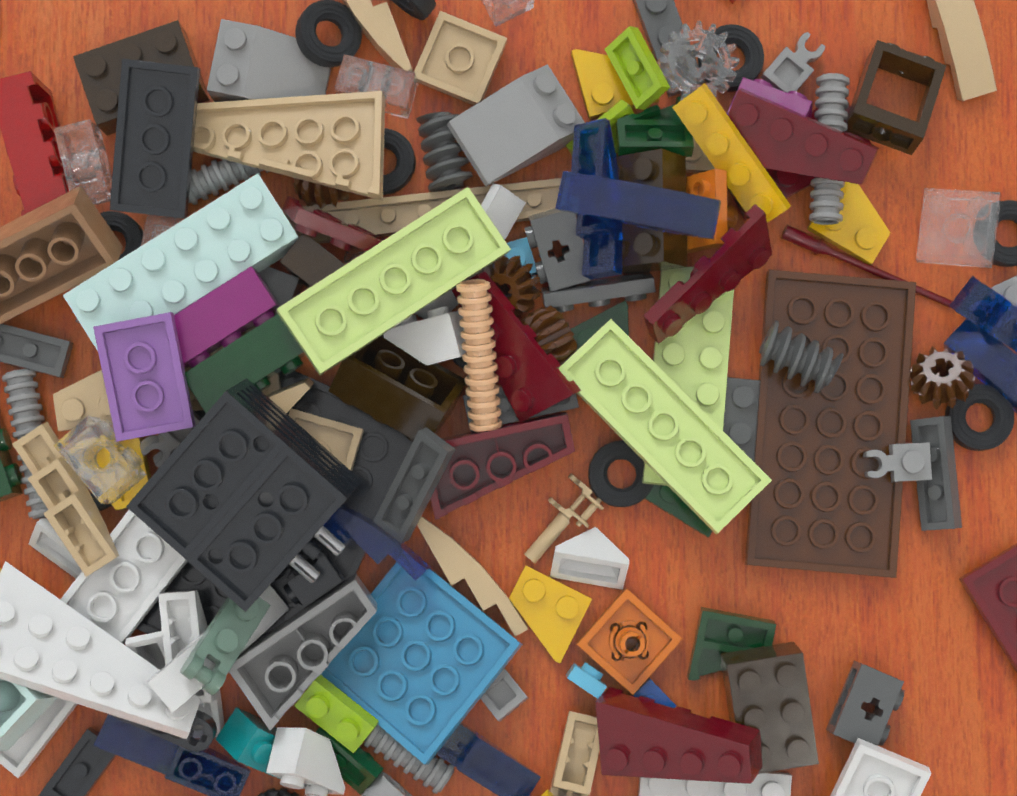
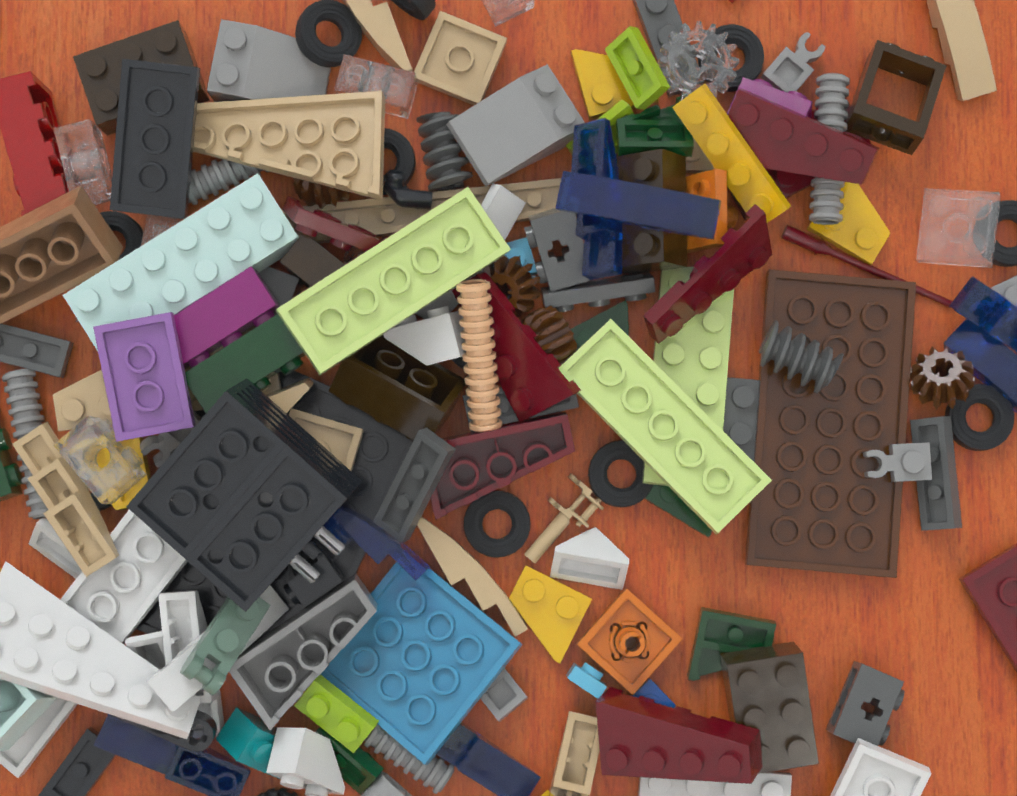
(402, 194): none -> black arm
(497, 547): none -> black tyre

